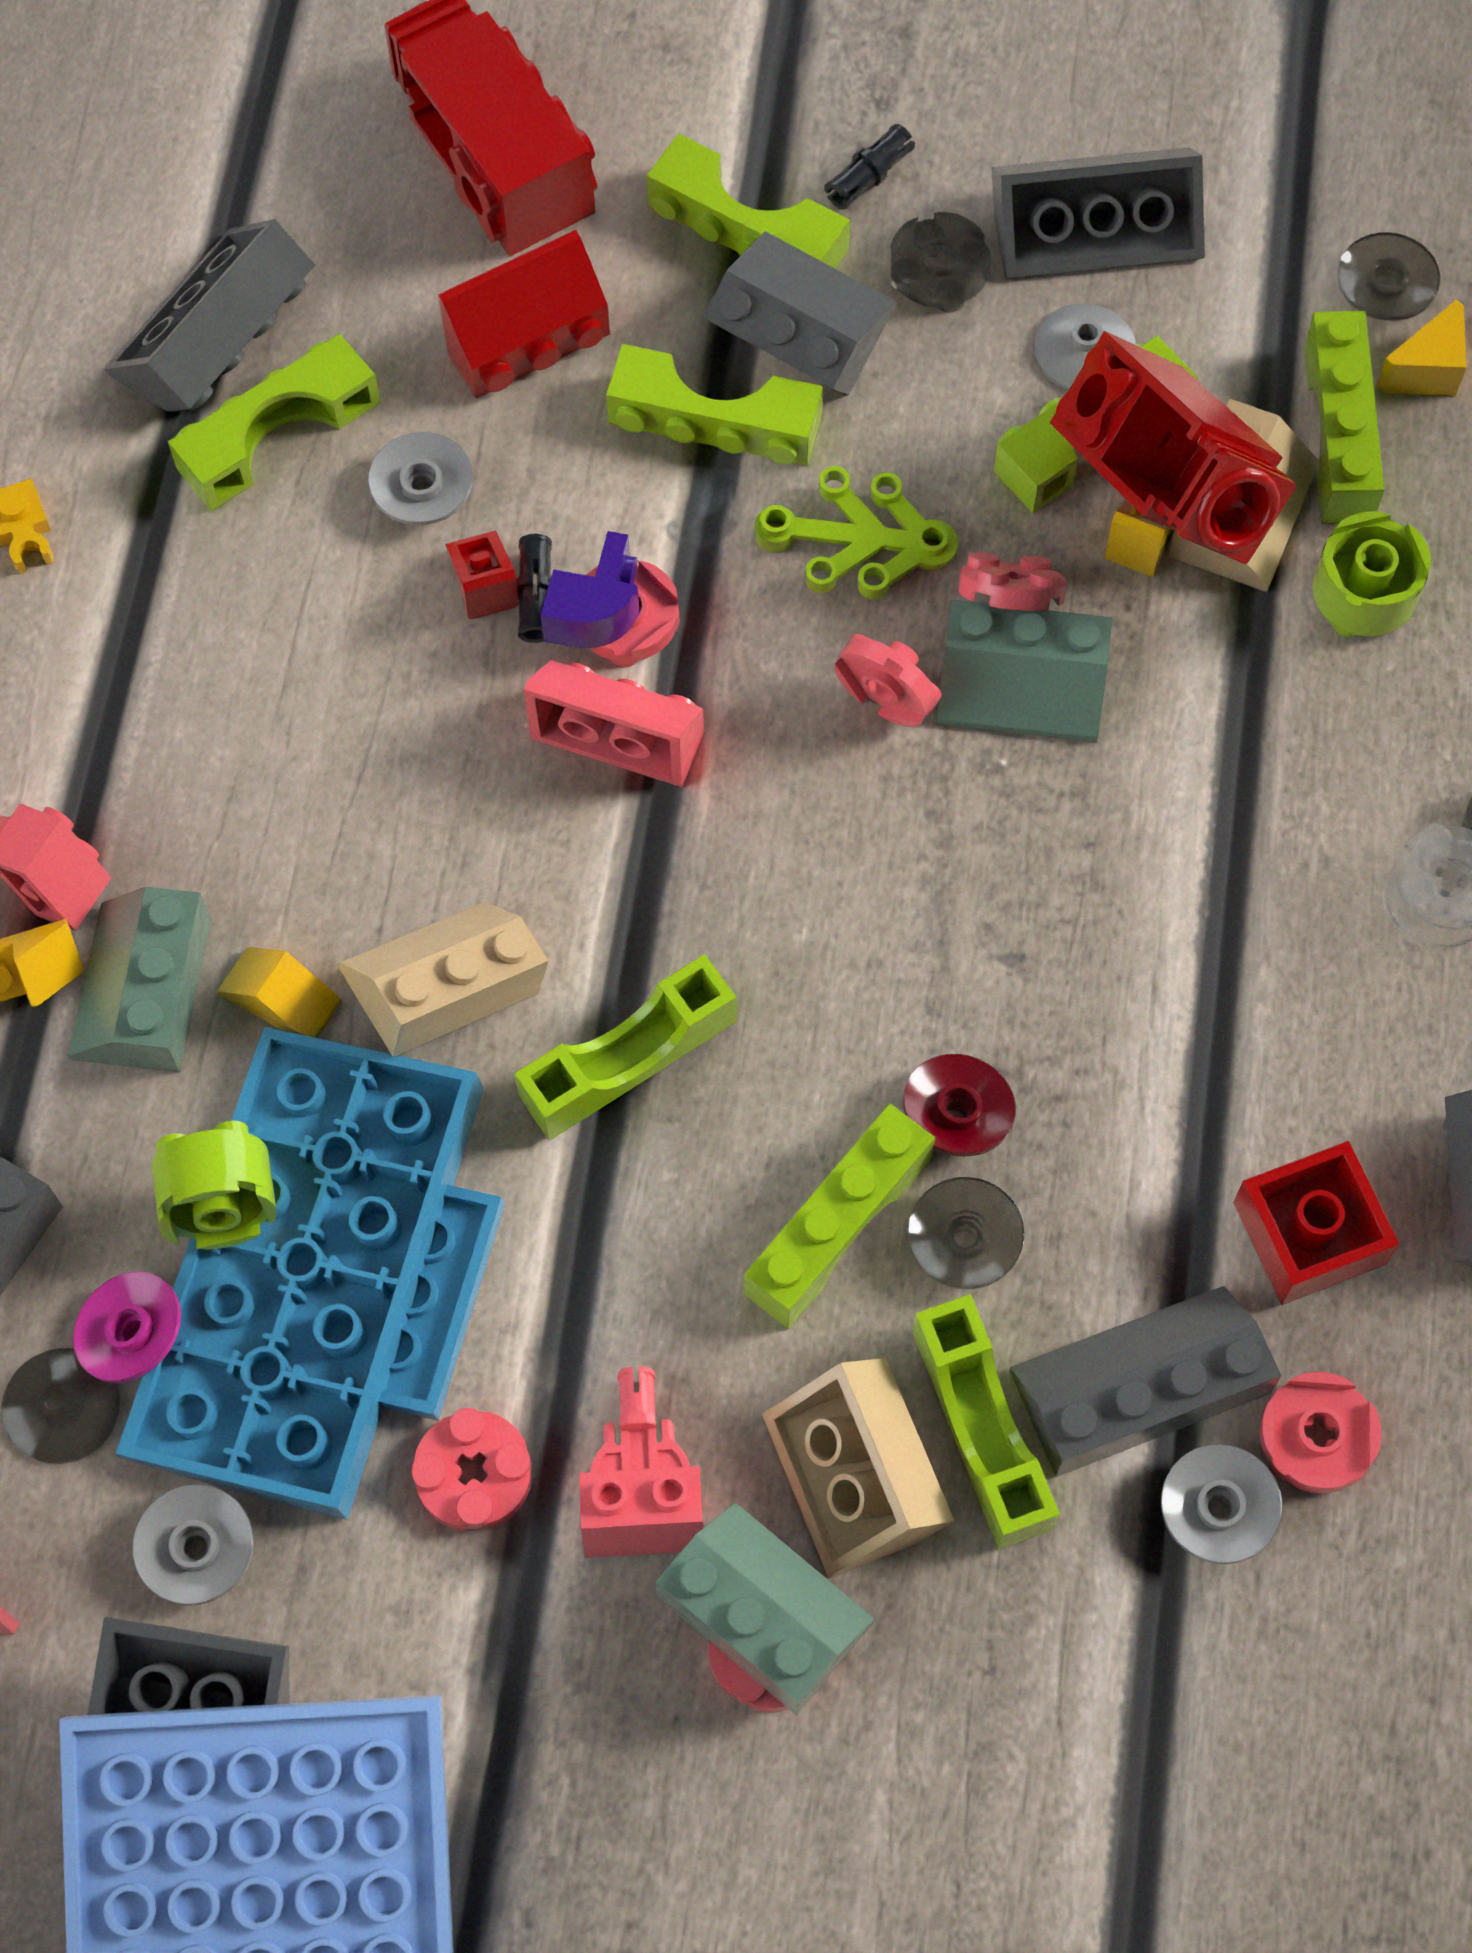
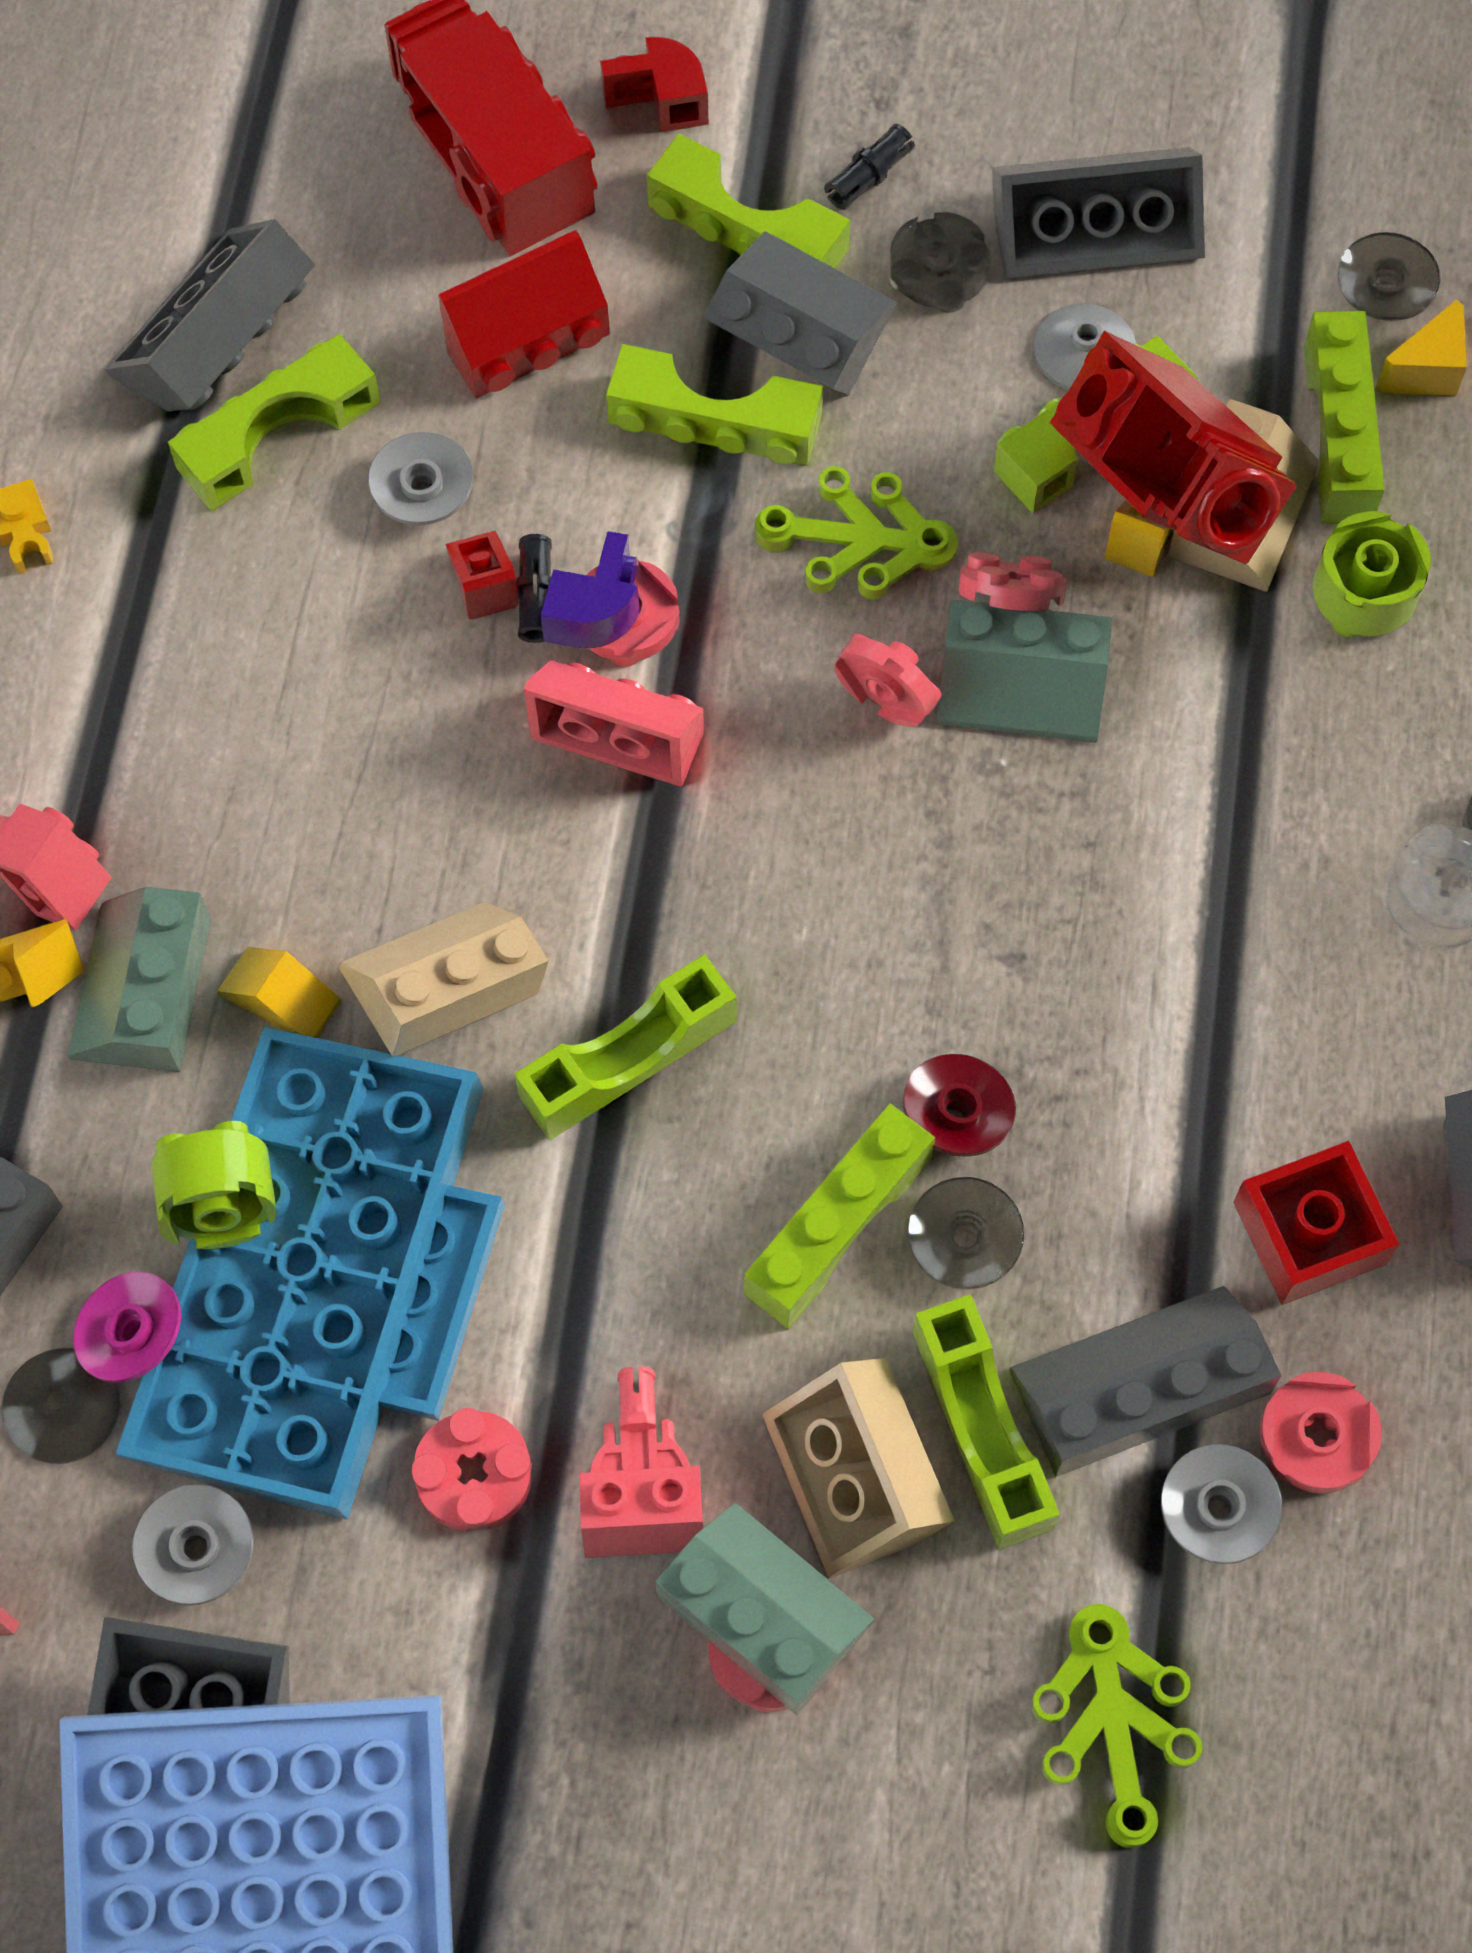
(665, 74): none -> red brick
(1114, 1712): none -> lime plant

